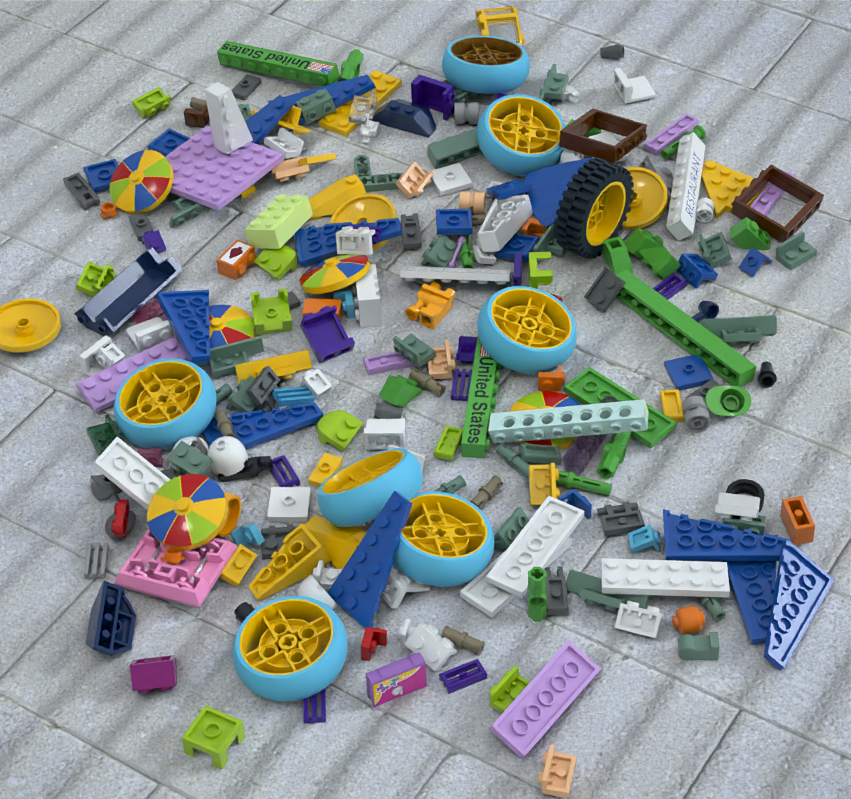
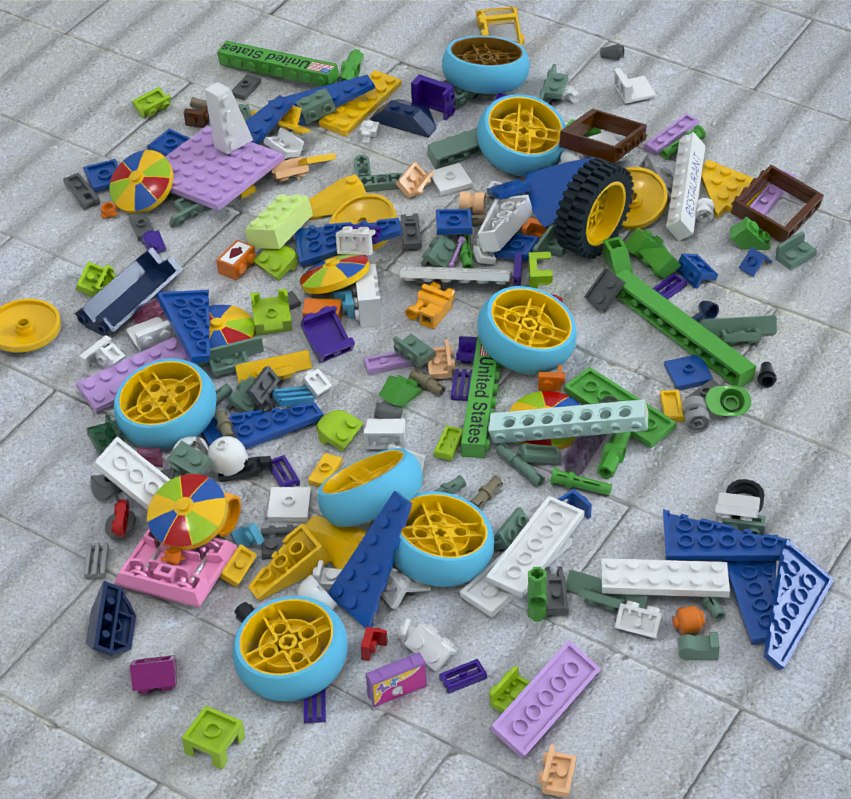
(362, 109): clear bracket -> none
(463, 640): dark tan pin -> none
(466, 113): light grey wheel -> none
(542, 483): yellow bracket -> none
(620, 518): dark grey plate -> none
(644, 538): medium azure bracket -> none
(715, 249): sand green bracket -> none
(797, 520): orange brick -> none

